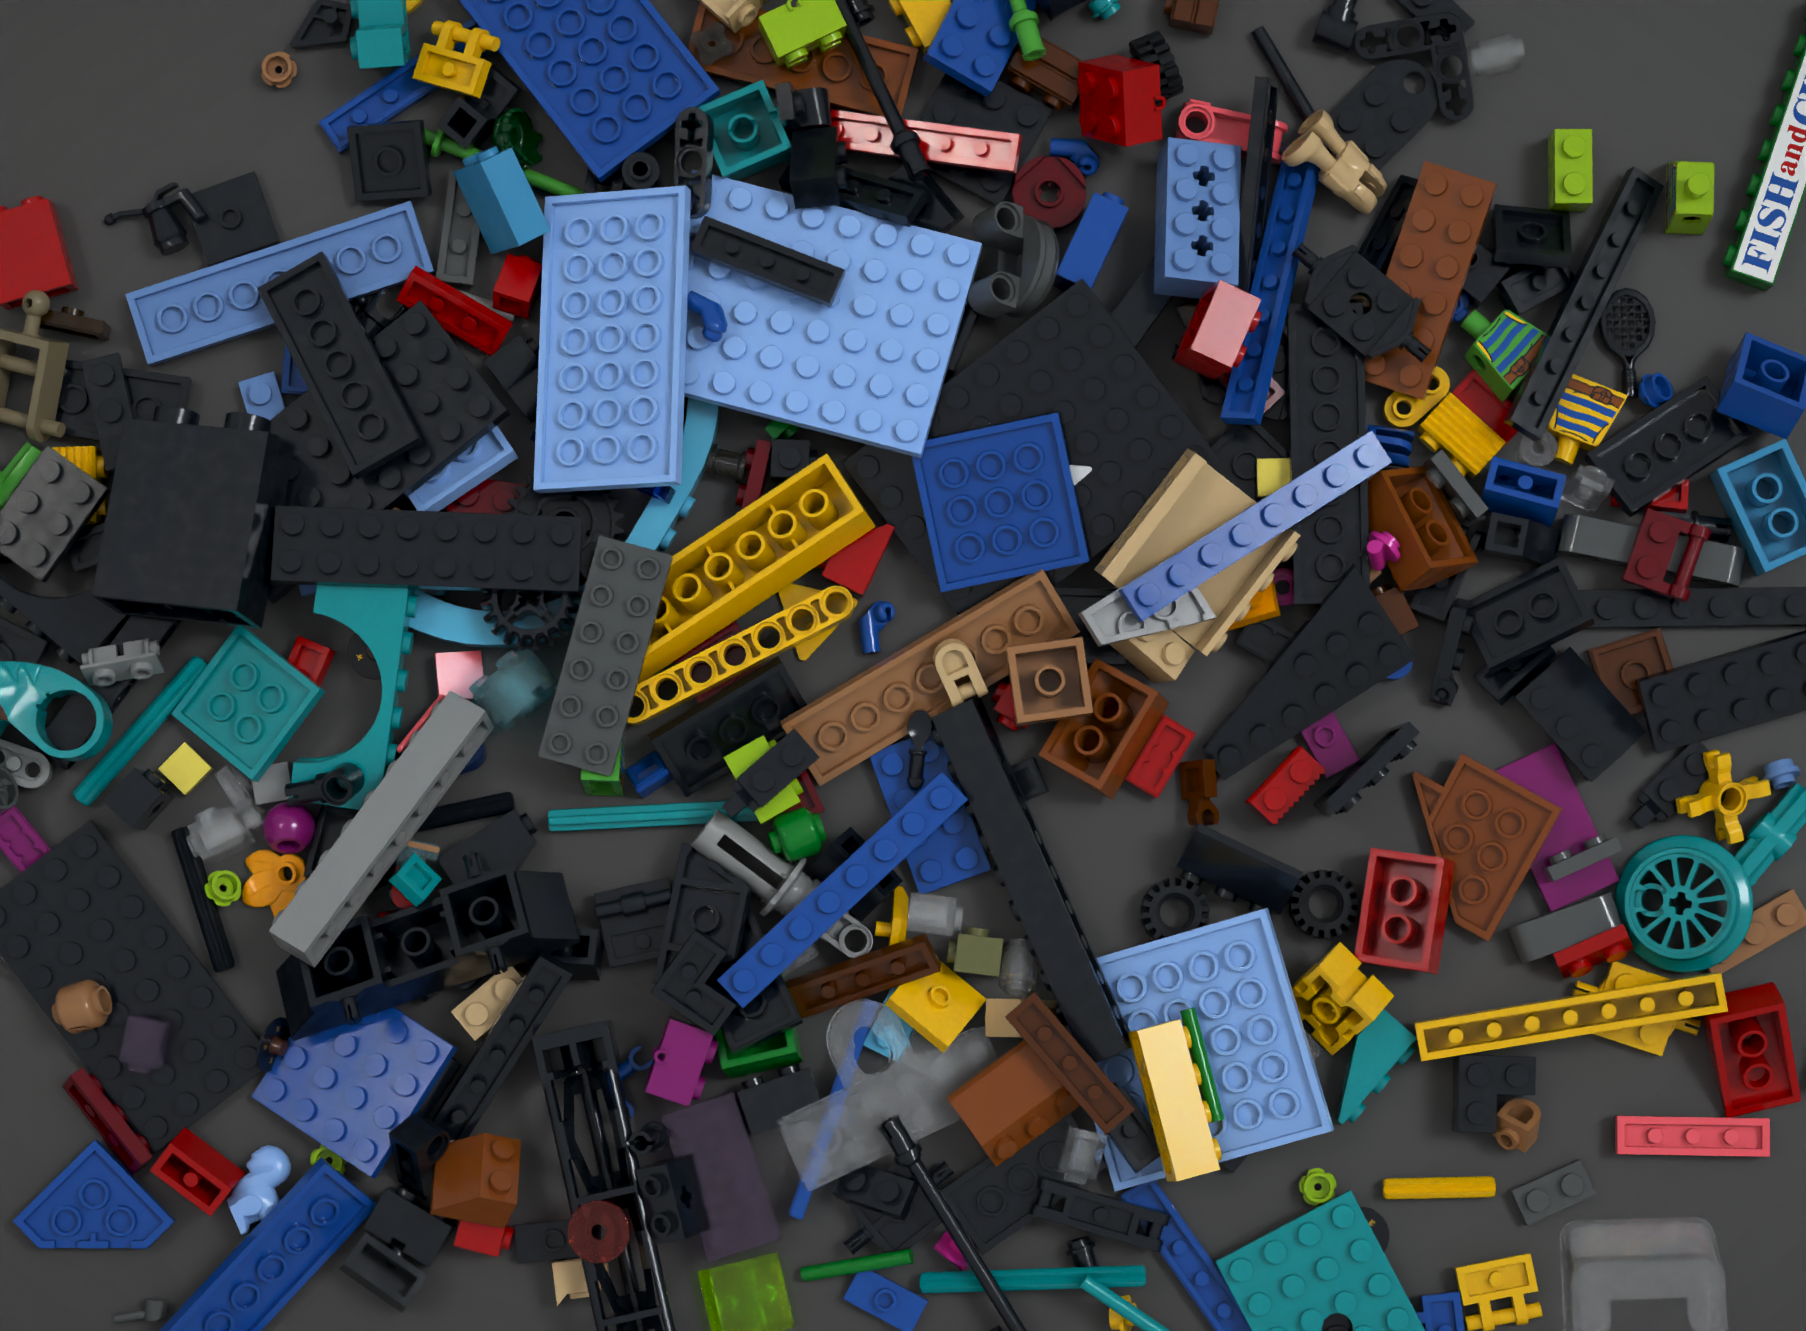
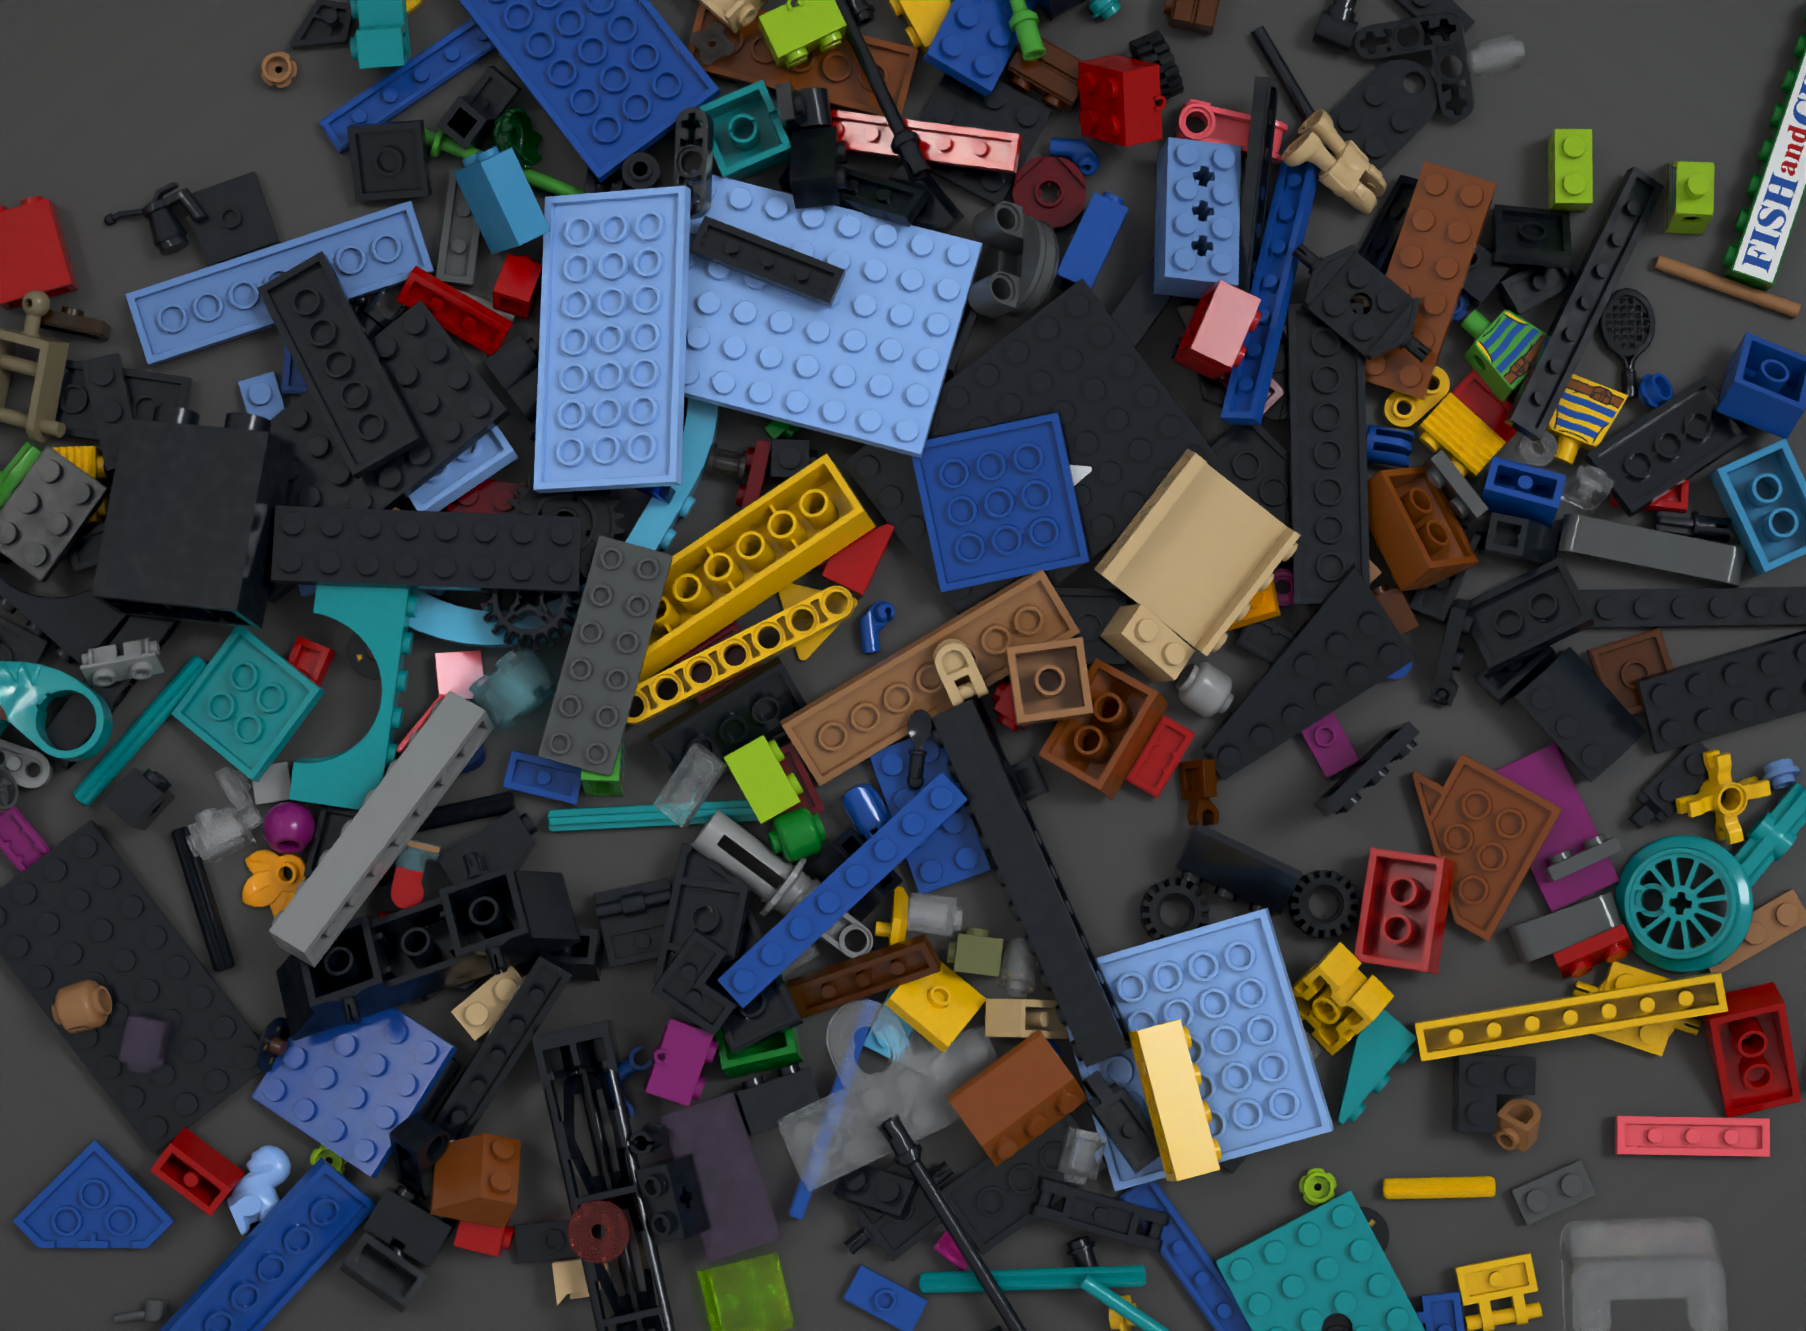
(108, 1120): dark red plate -> none
(185, 768): light yellow tile -> none
(231, 883): lime plate -> none
(325, 787): black pin -> none
(415, 879): teal plate -> none
(456, 70): yellow plate -> none
(543, 778): none -> blue plate
(649, 774): blue slope -> none
(690, 785): none -> clear plate
(711, 313): blue arm -> none
(771, 774): black hinge -> none
(857, 1265): green bar -> none
(865, 809): none -> blue arm
(1070, 1062): reddish brown plate -> none
(1113, 621): light grey wing -> none
(1200, 1057): green bar -> none
(1205, 689): none -> light grey head
(1255, 526): plate -> none
(1271, 475): light yellow tile -> none
(1285, 786): red brick -> none
(1382, 548): dark pink plate -> none
(1653, 552): dark red plate -> none
(1727, 286): none -> medium nougat bar

